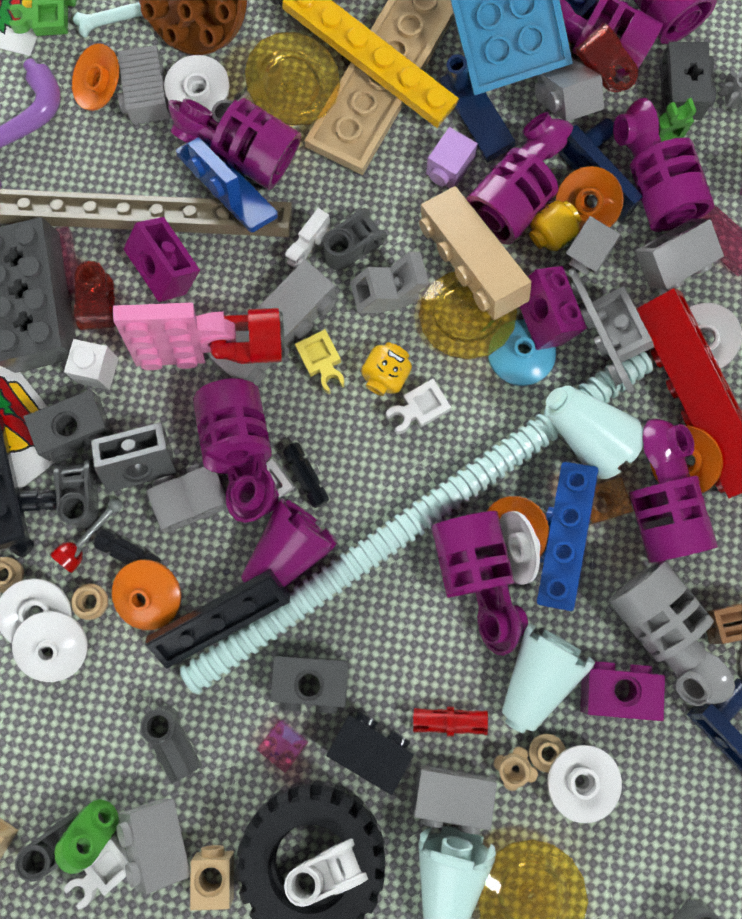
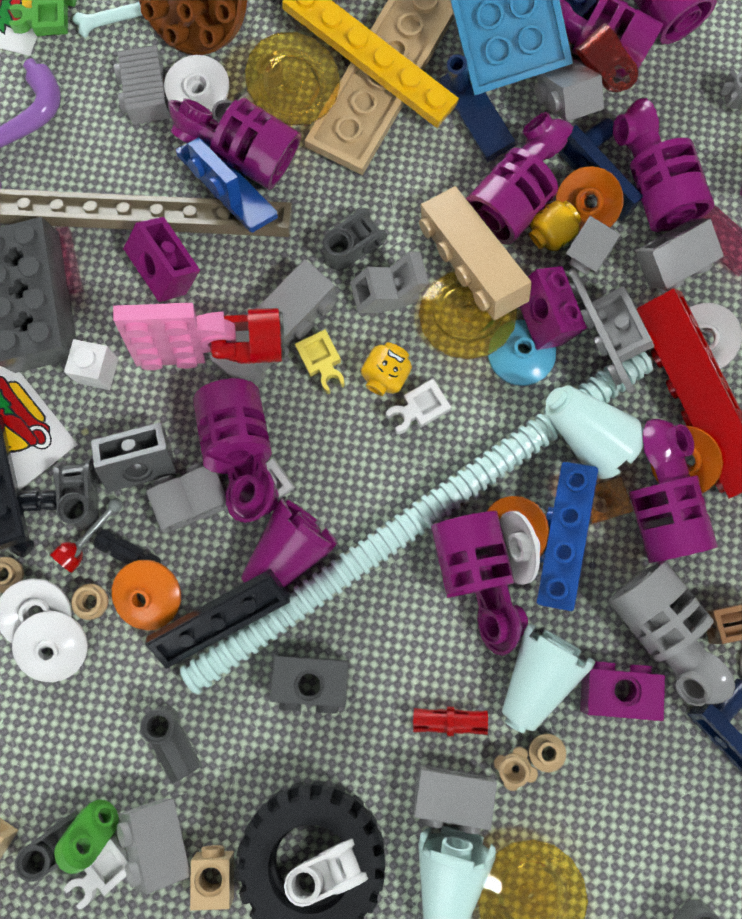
(49, 425): dark grey brick -> none
(93, 302): clear red piece -> none
(95, 77): orange dish -> none
(282, 745): clear pink tile -> none
(305, 475): black axle -> none
(309, 238): white plate -> none
(371, 752): black piece -> none
(451, 158): lavender brick -> none
(599, 792): white dish -> none
(676, 120): bright green plate -> none
(687, 74): dark grey brick -> none

